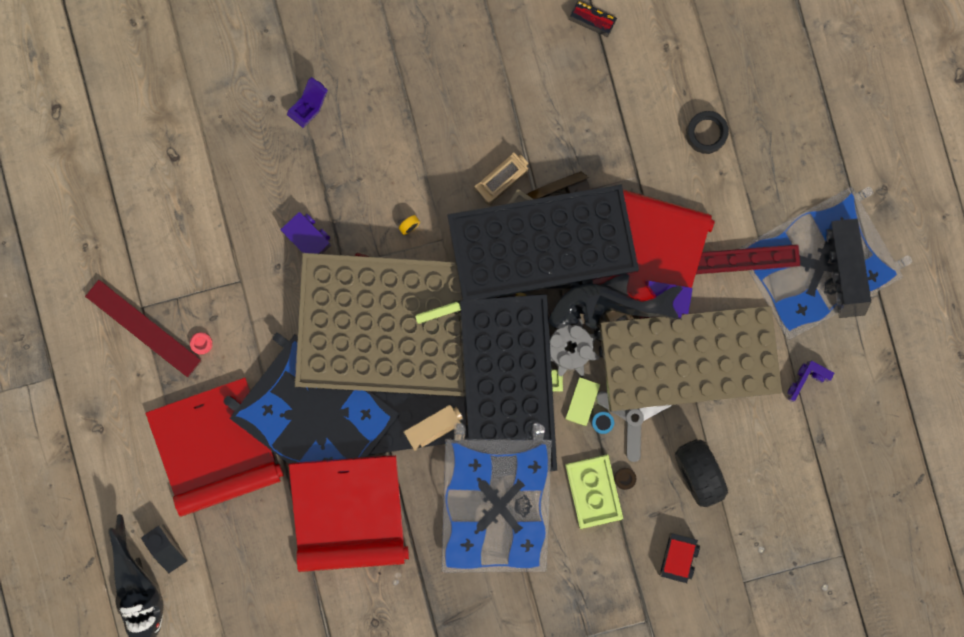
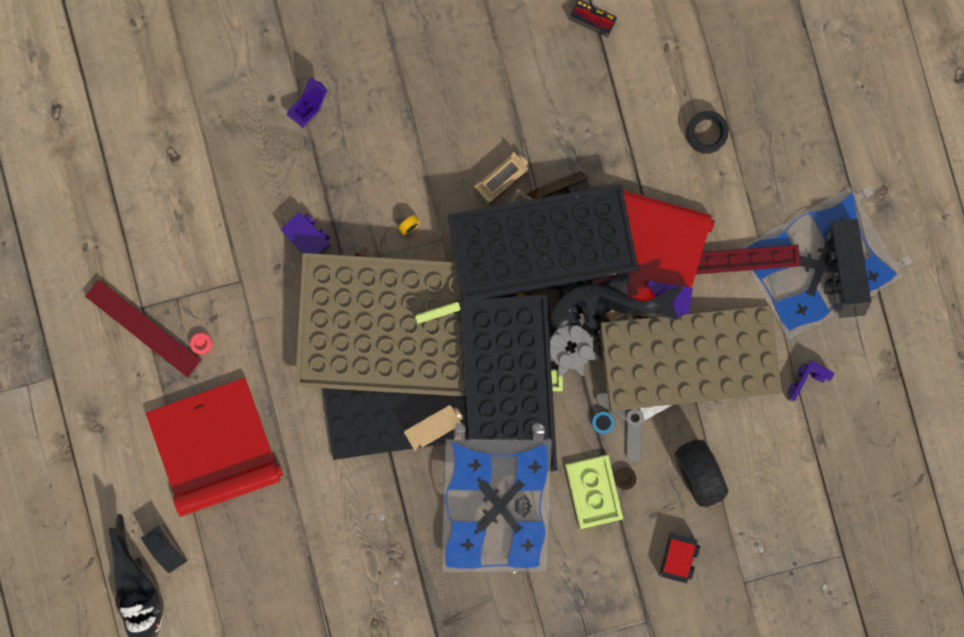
(308, 421): flag -> none
(347, 515): red door -> none
(582, 401): yellowish green tile -> none

